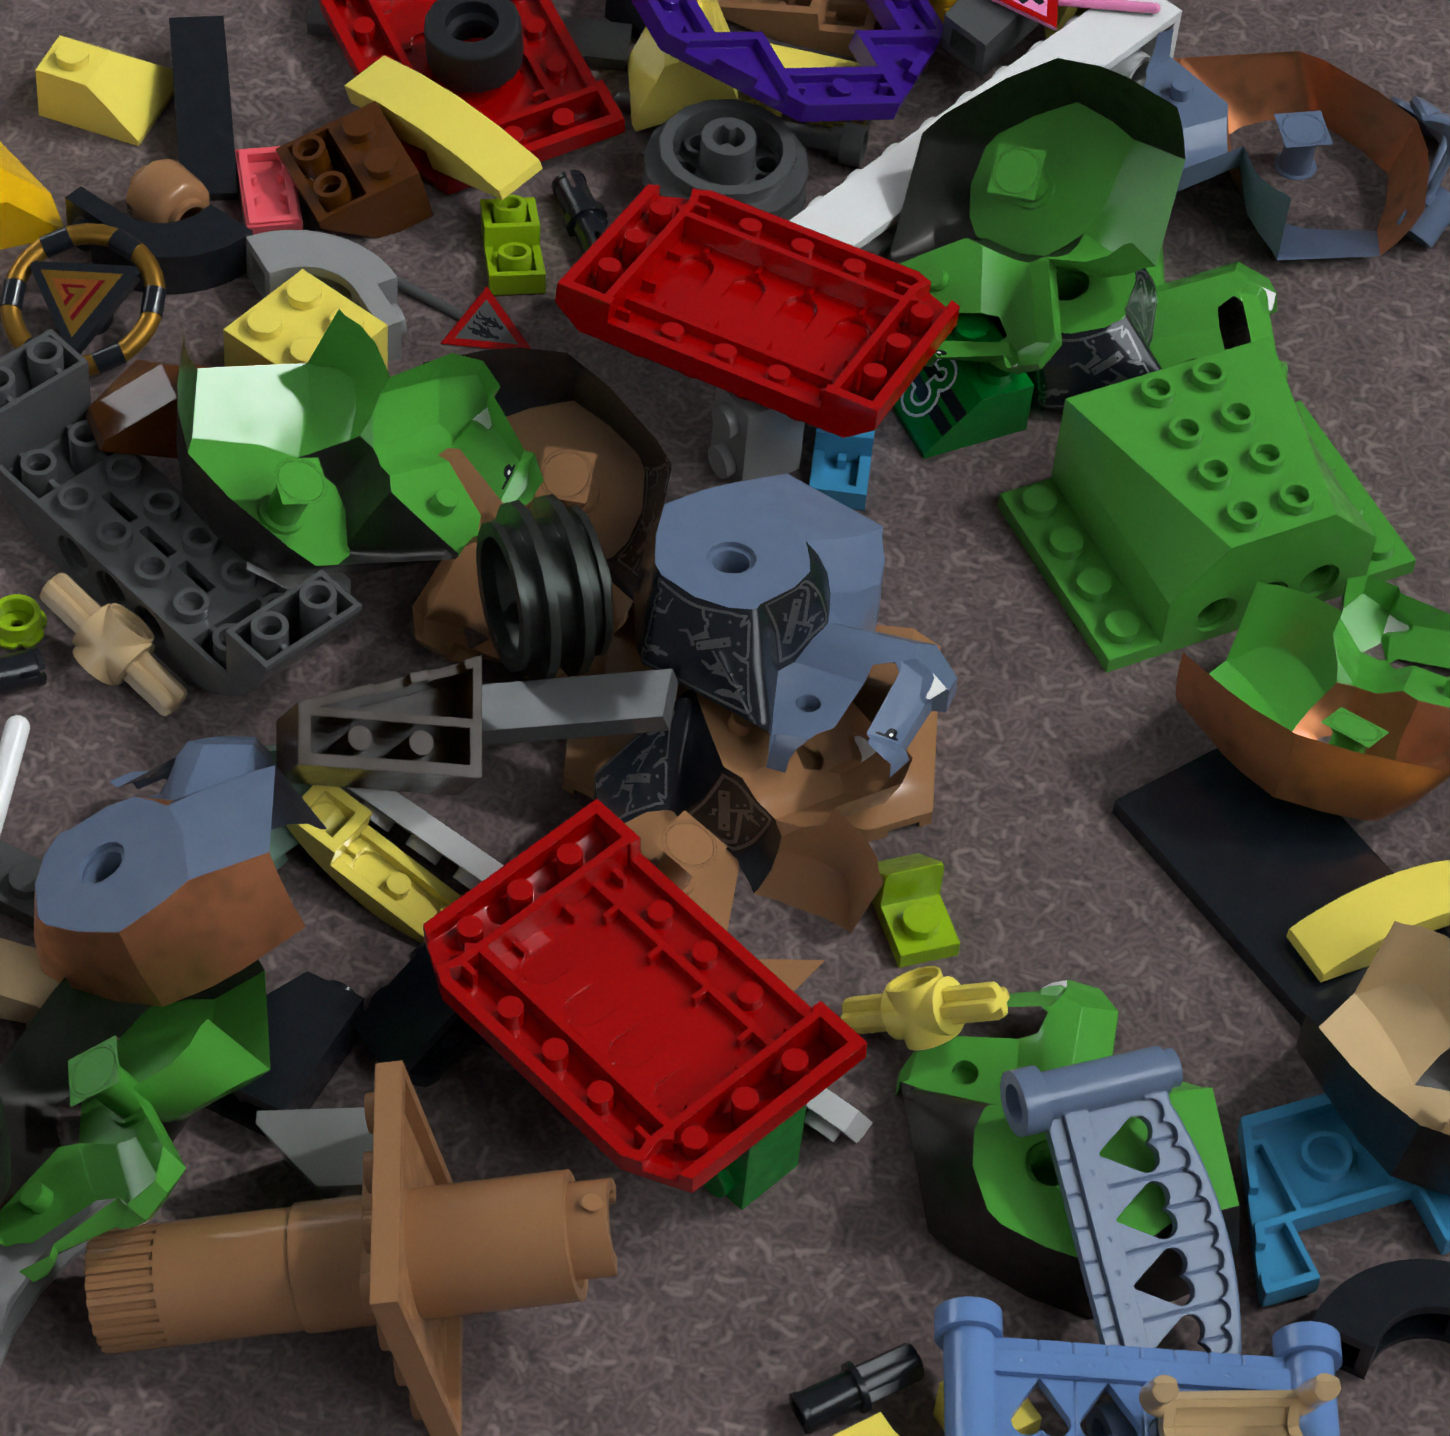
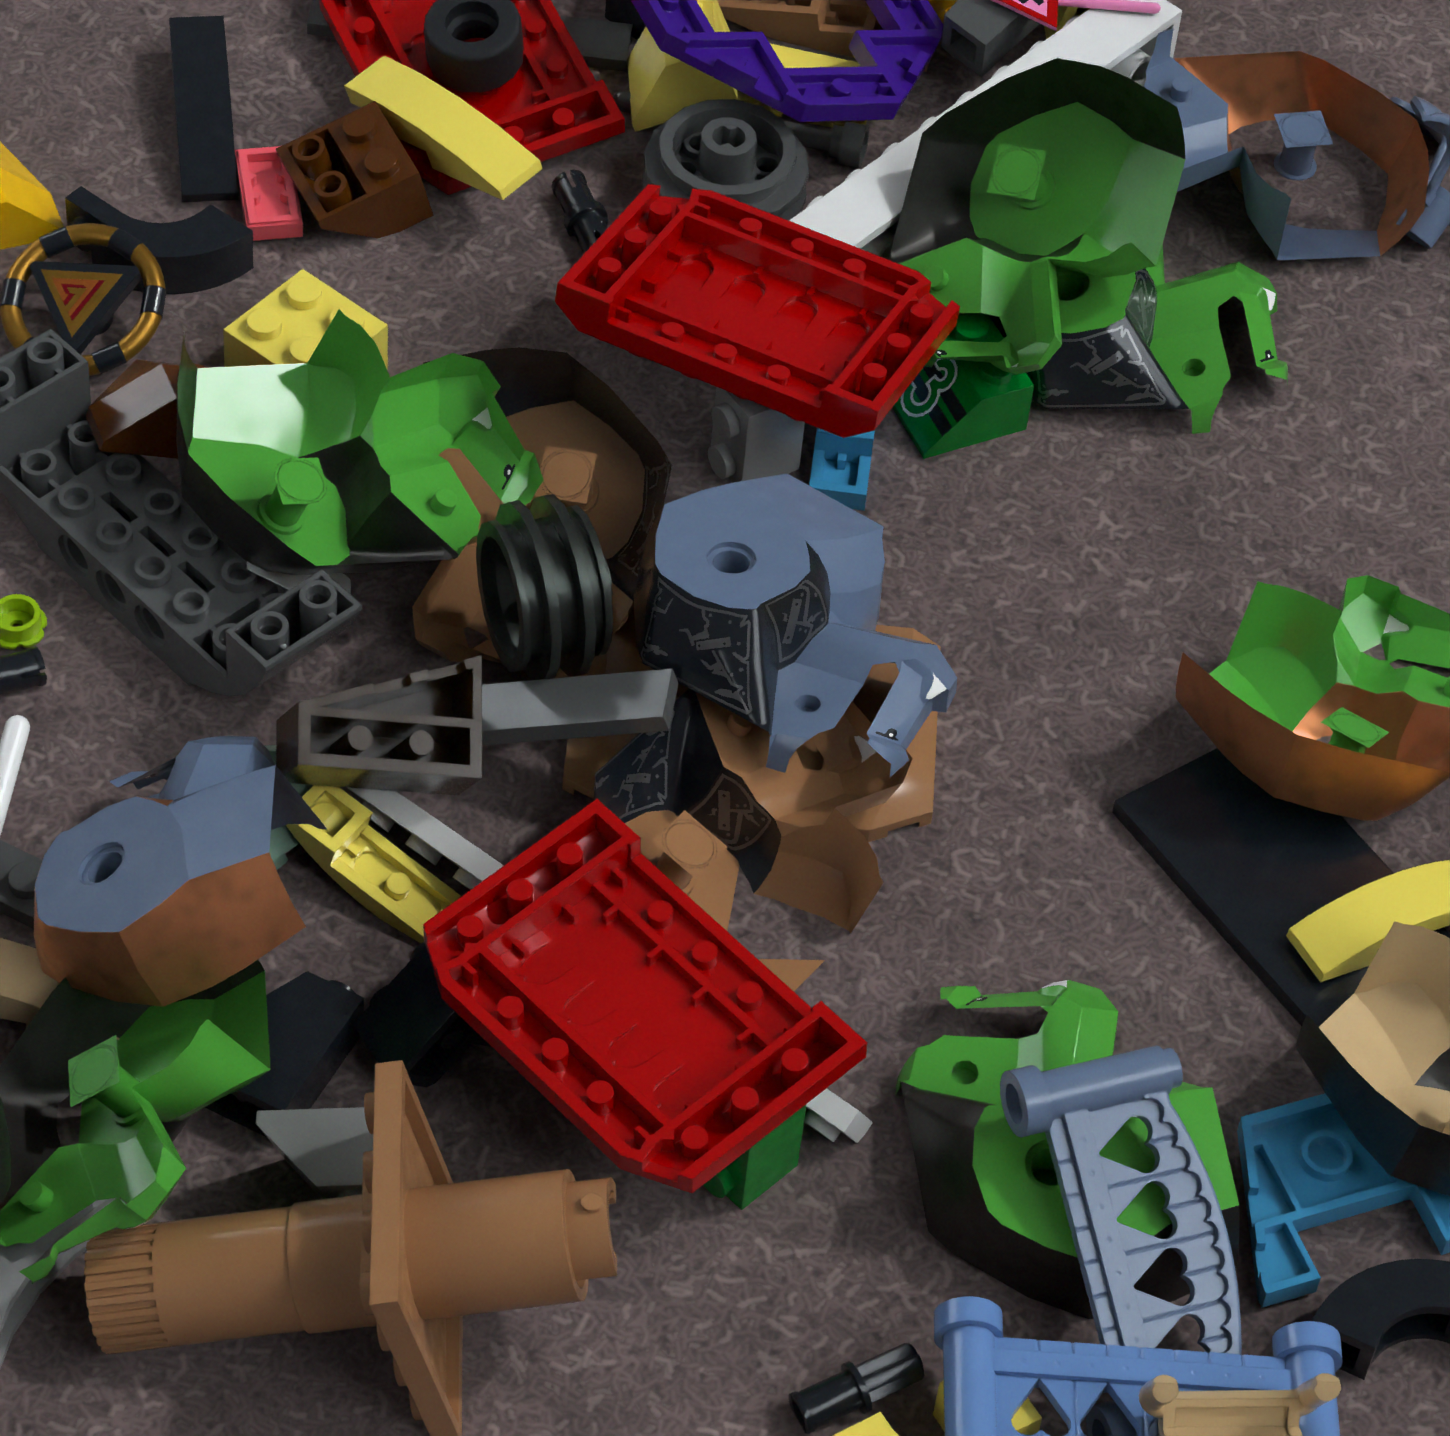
(102, 90): light yellow slope -> none
(113, 644): tan axle -> none
(165, 193): medium nougat head -> none
(337, 262): light grey arch -> none
(481, 326): piece -> none
(512, 245): lime slope -> none
(914, 911): lime slope -> none
(925, 1008): light yellow axle -> none
(1189, 495): bright green wedge -> none

